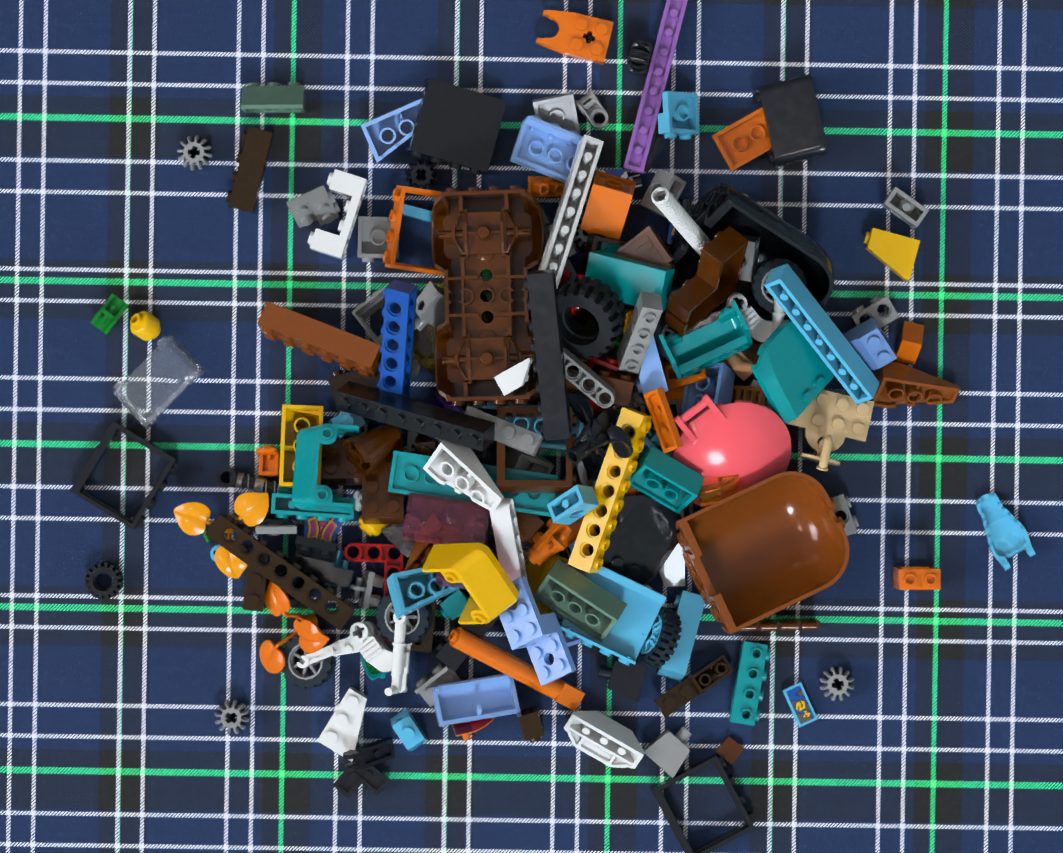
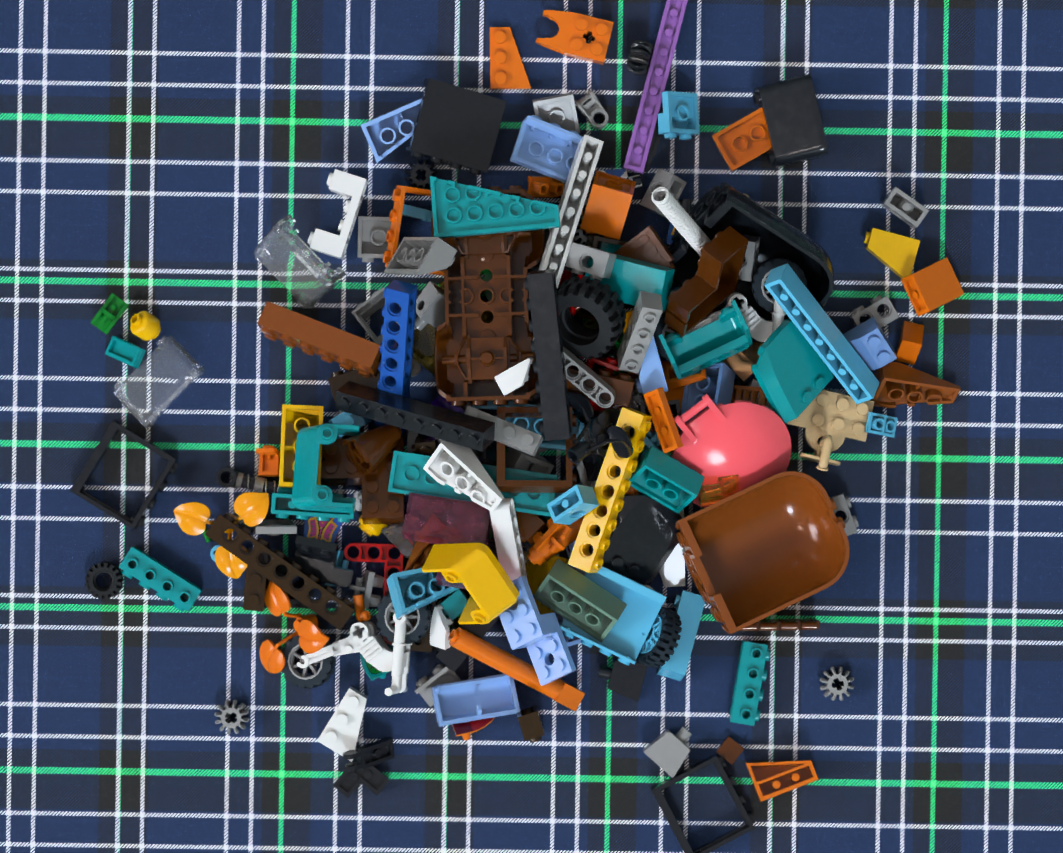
(125, 352): none -> teal tile
(160, 578): none -> teal brick
(198, 158): light grey gear -> none
(251, 169): dark brown brick -> none
(273, 98): sand green slope -> none
(296, 264): none -> clear windscreen
(314, 206): light grey plate -> none
(361, 614): none -> orange arm
(408, 730): medium azure torso -> none
(421, 256): none -> light grey slope
(439, 629): none -> white slope
(473, 211): none -> teal wing
(505, 61): none -> orange wing
(602, 261): none -> light grey brick
(604, 739): white wedge -> none
(693, 685): dark brown slope -> none
(780, 777): none -> orange wedge
(799, 704): tile -> none
(881, 424): none -> medium azure slope
(917, 578): orange window -> none
(932, 286): none -> orange panel
(1003, 532): medium azure animal -> none

